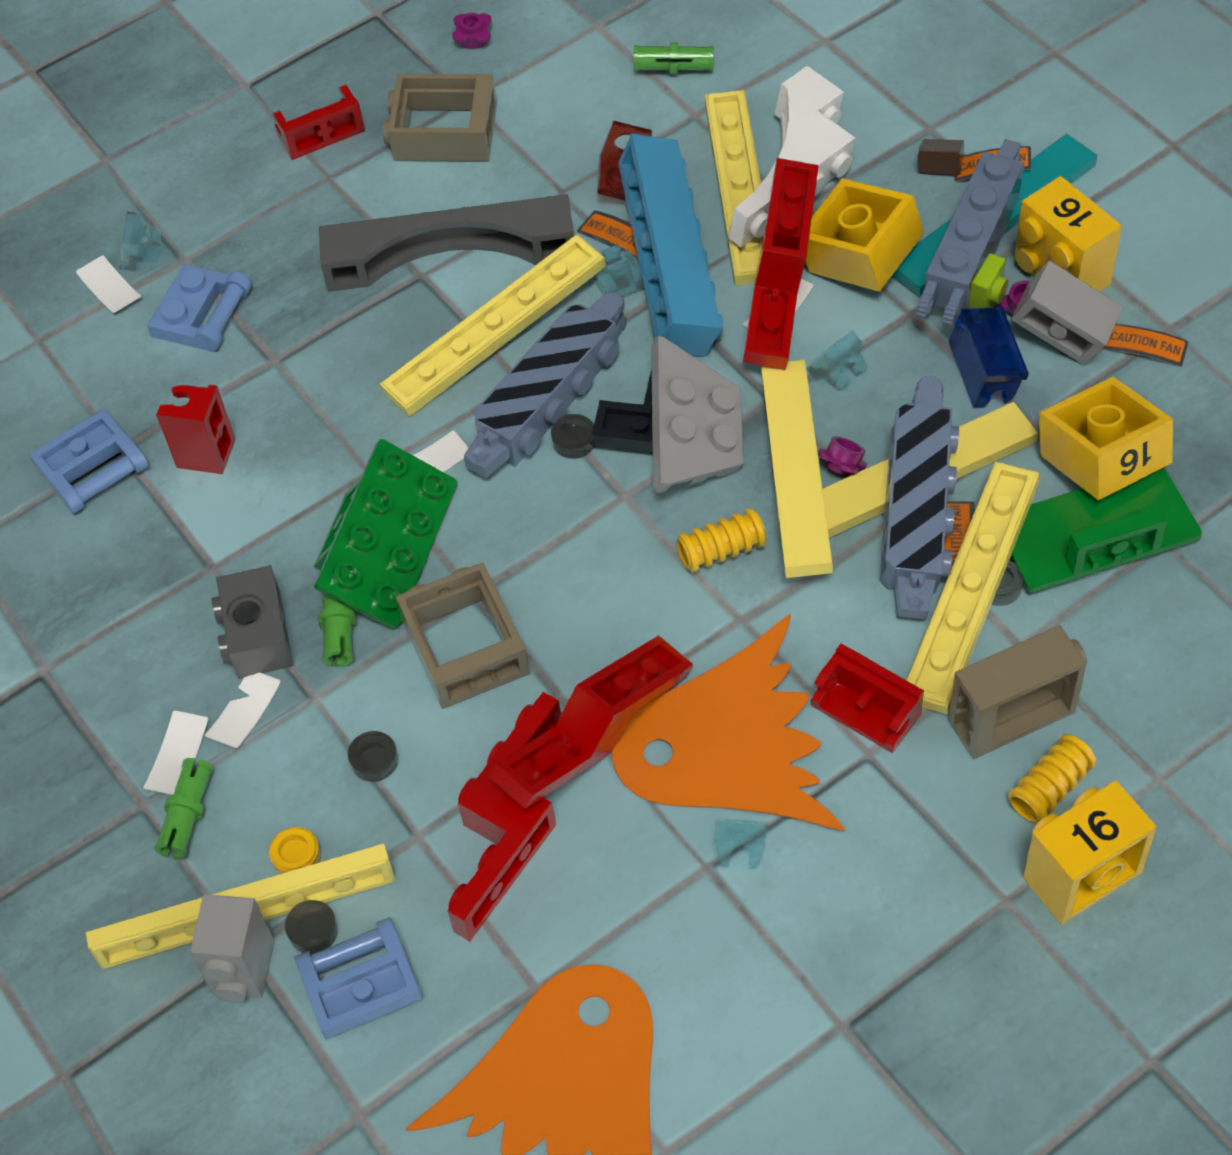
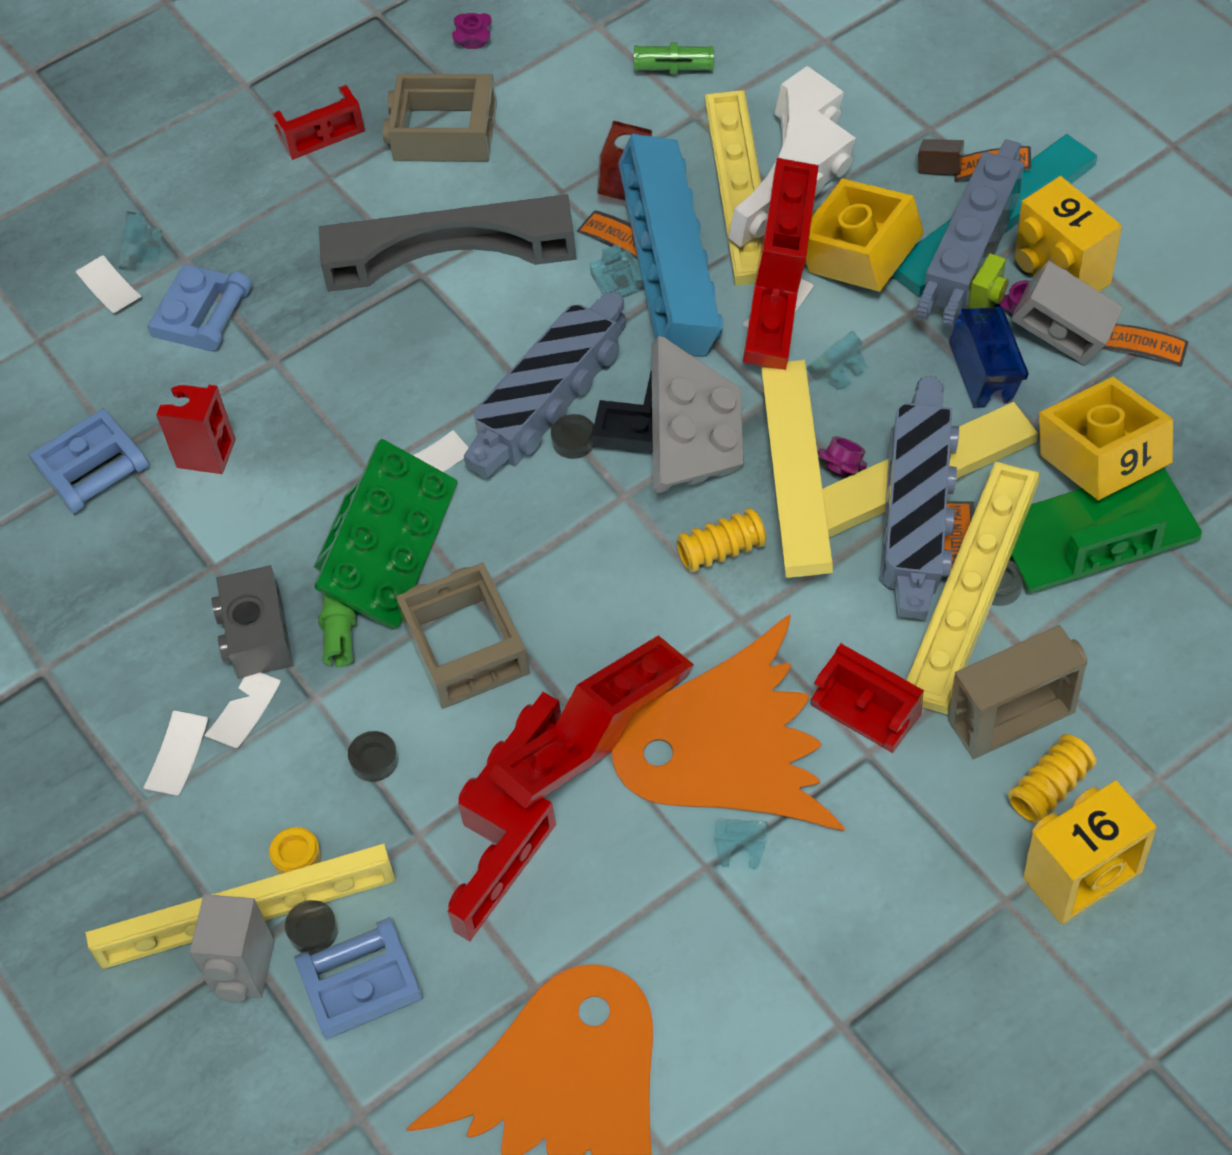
(183, 808): bright green pin -> none
(492, 325): light yellow tile -> none

